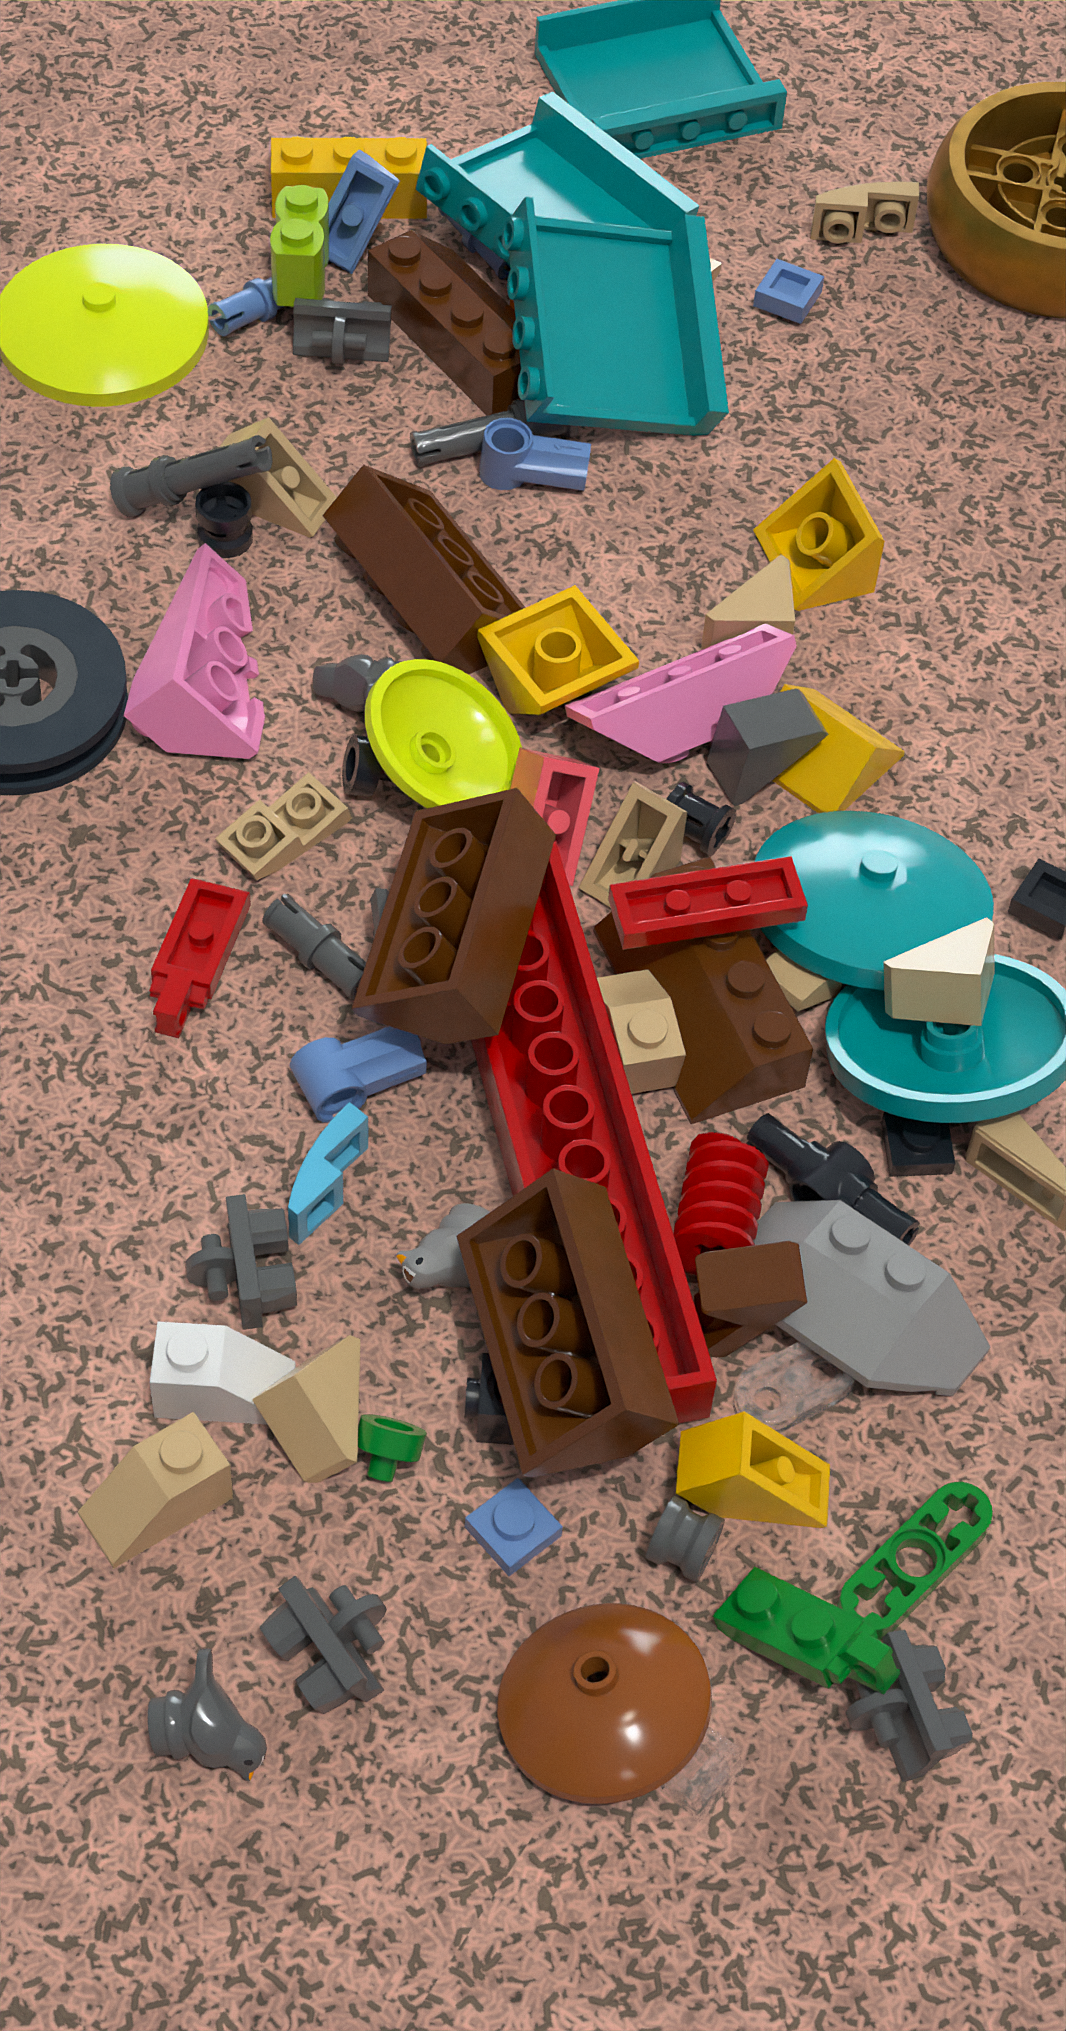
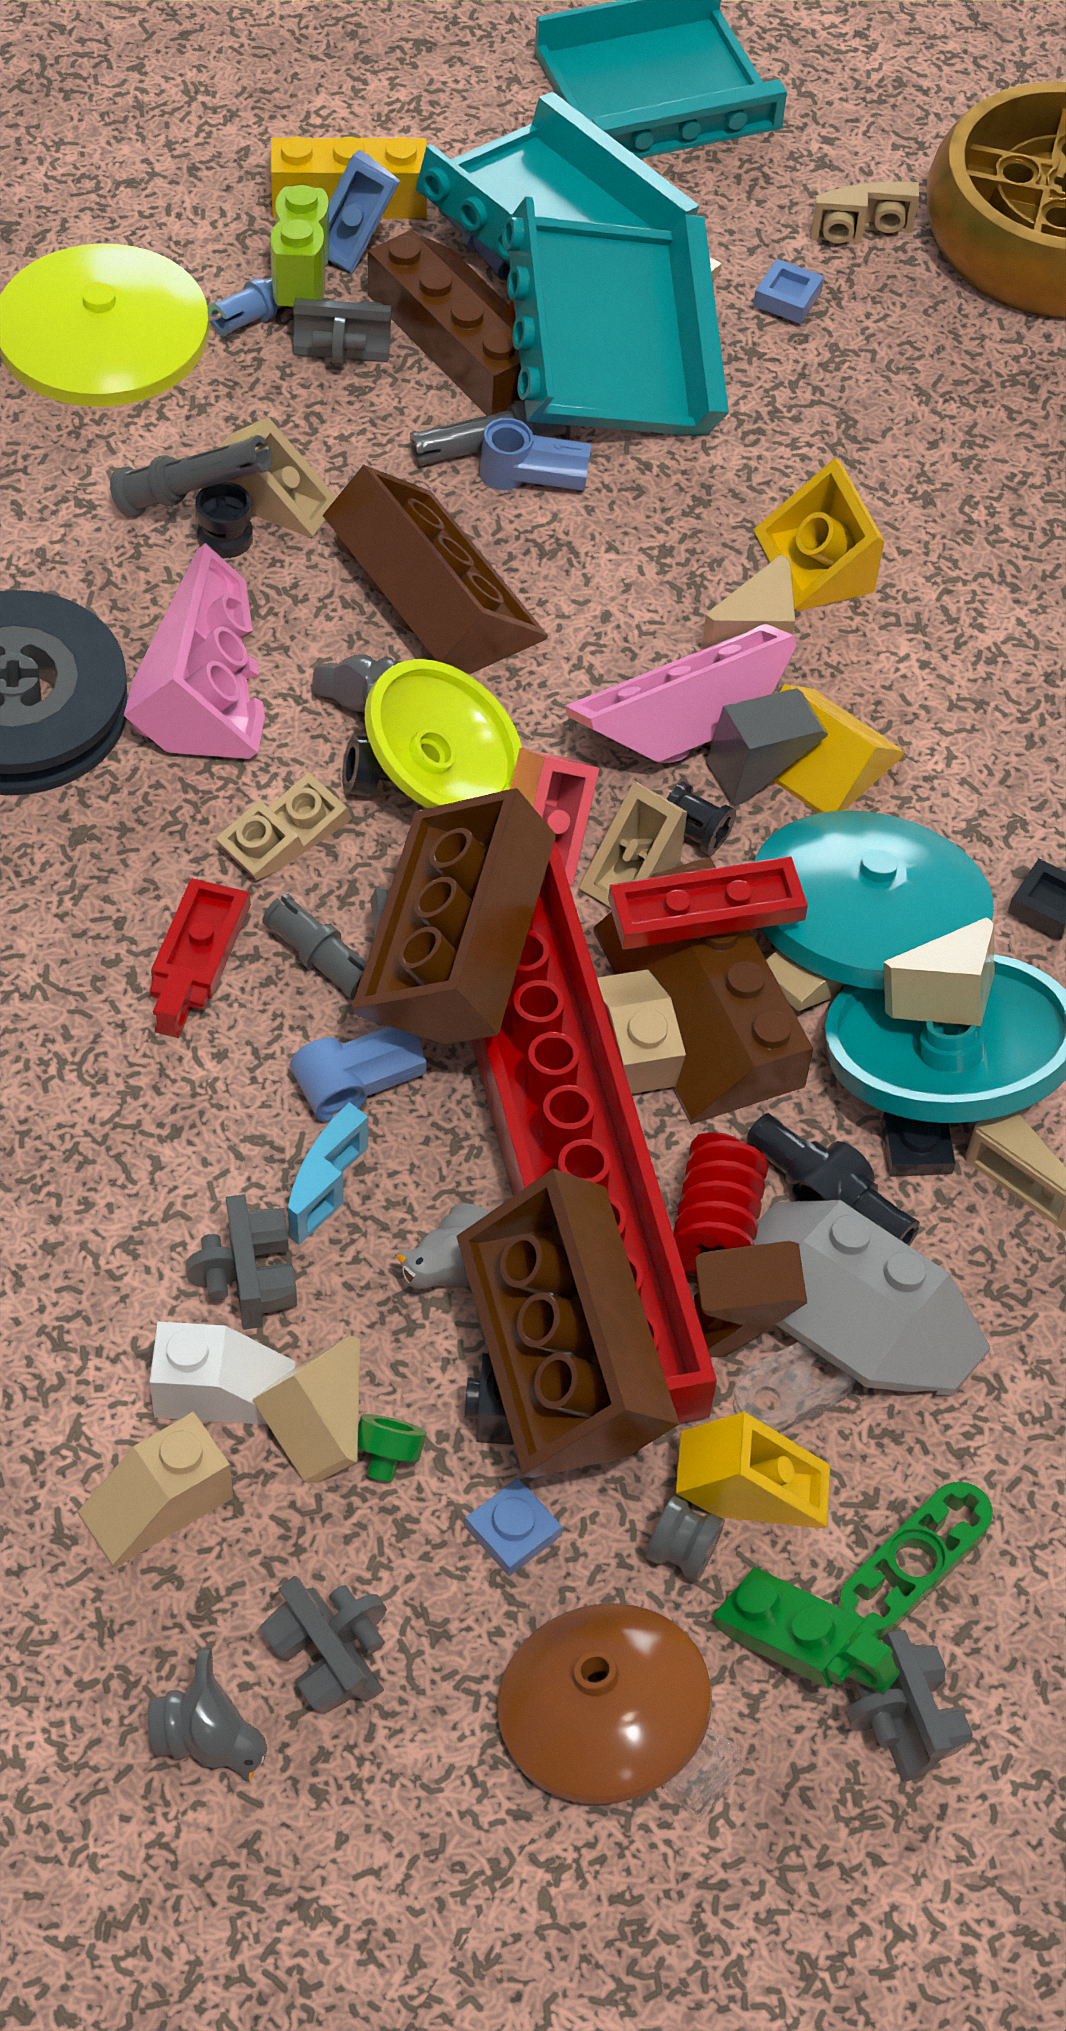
(553, 653): yellow slope -> none

